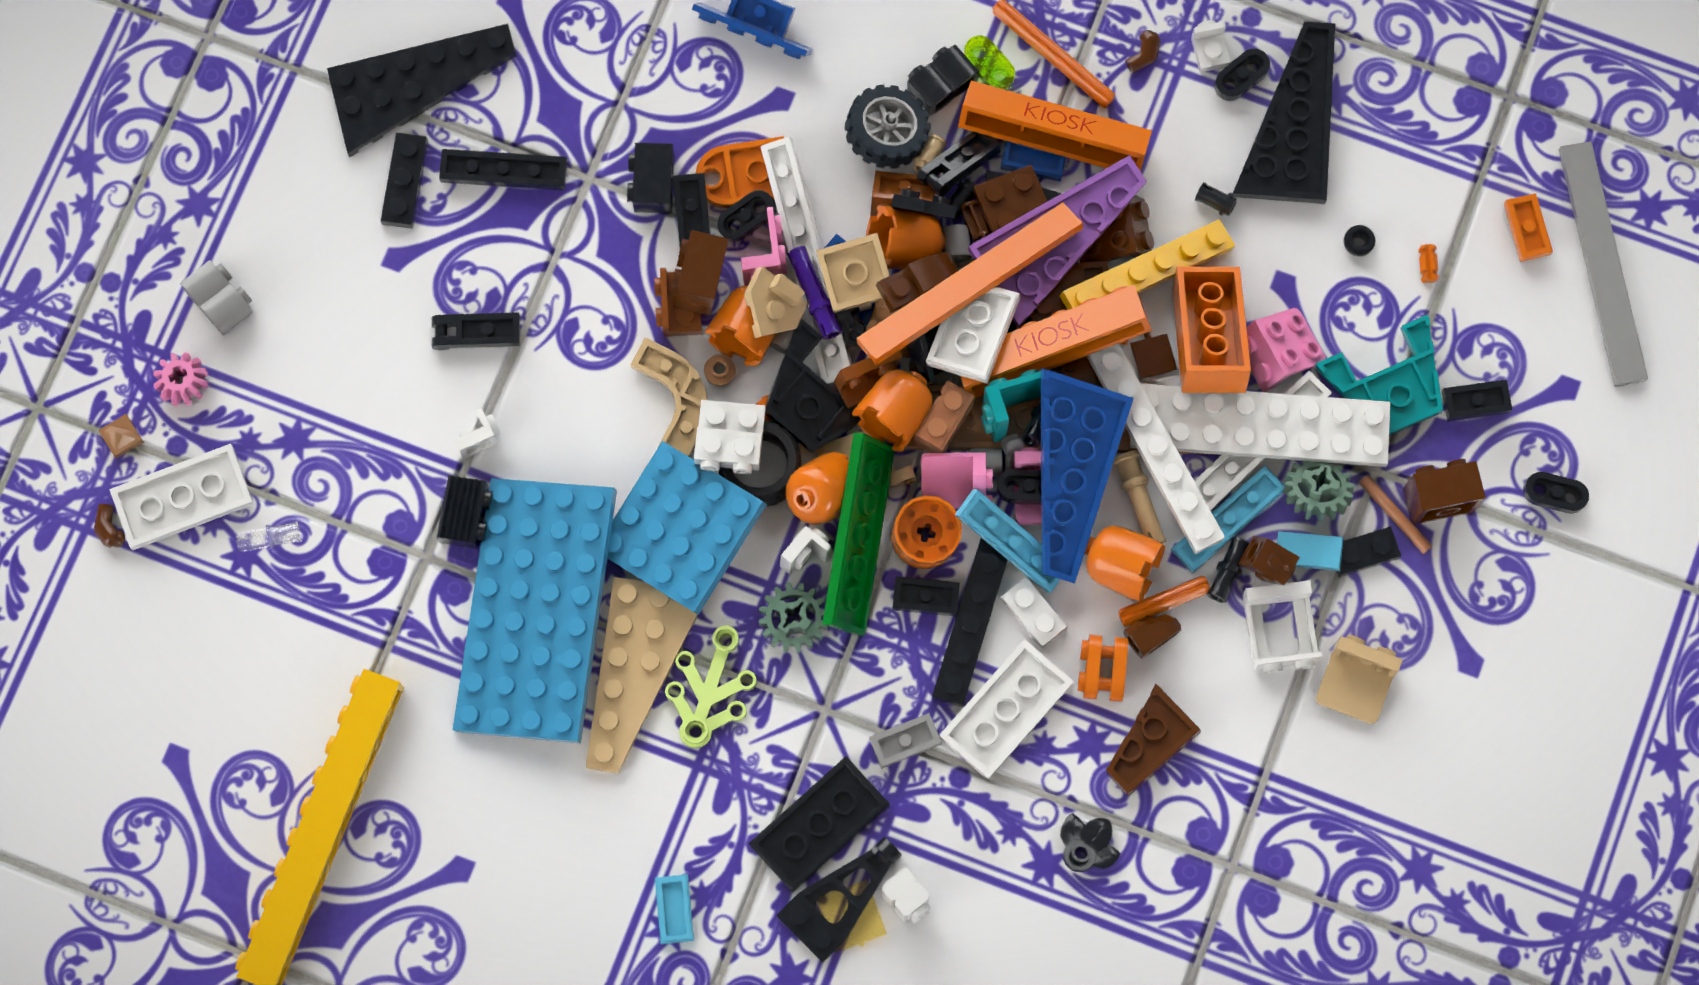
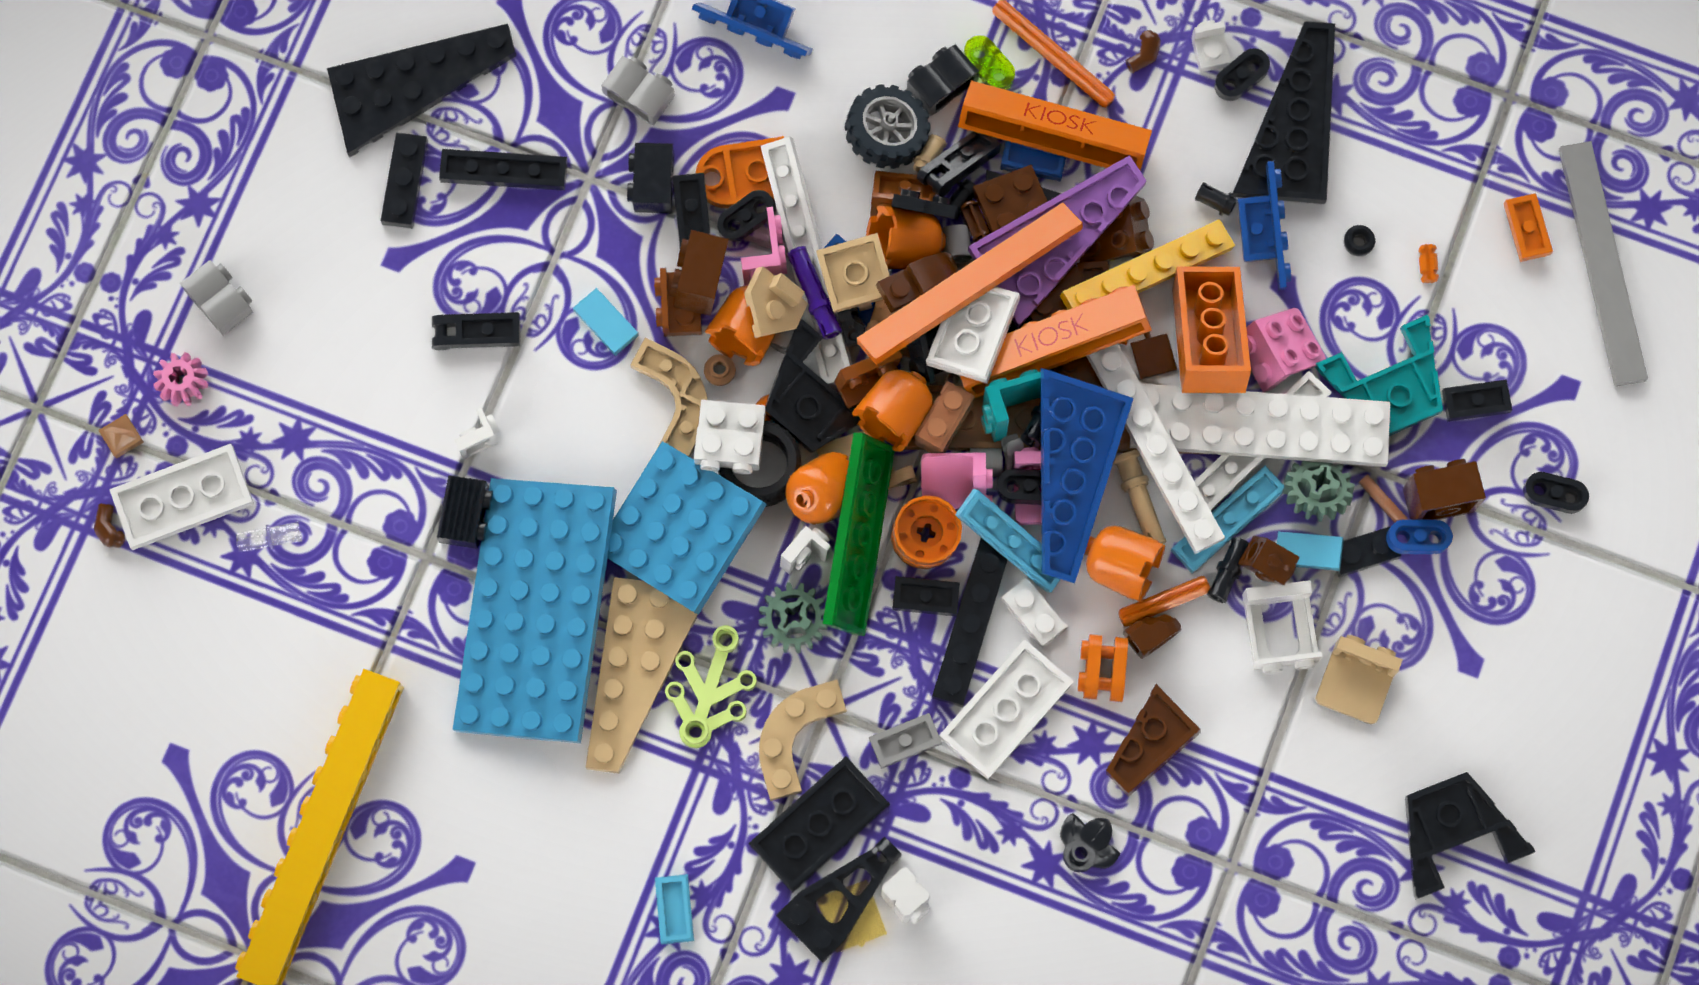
(605, 321): none -> medium azure tile
(638, 90): none -> light grey brick
(783, 727): none -> tan plate
(1262, 229): none -> blue bracket
(1417, 536): none -> blue plate
(1448, 817): none -> black wing

